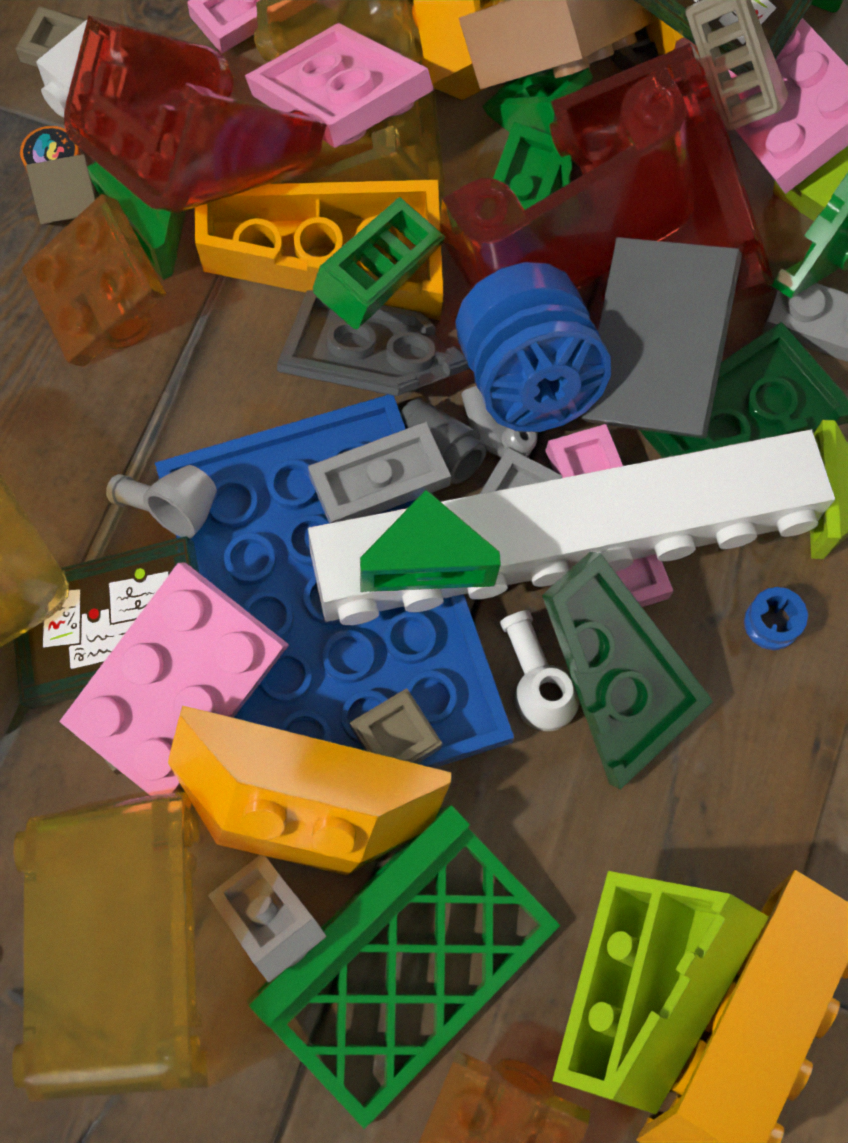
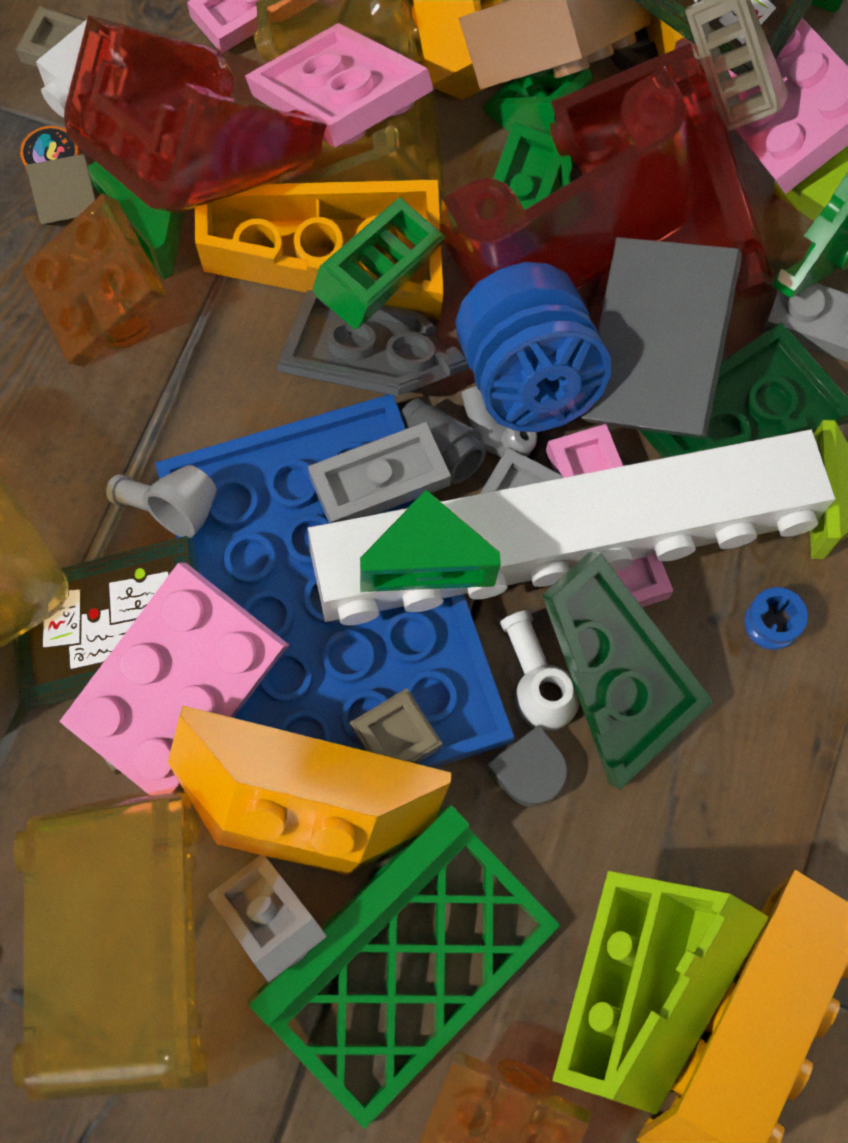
(530, 770): none -> dark grey tile

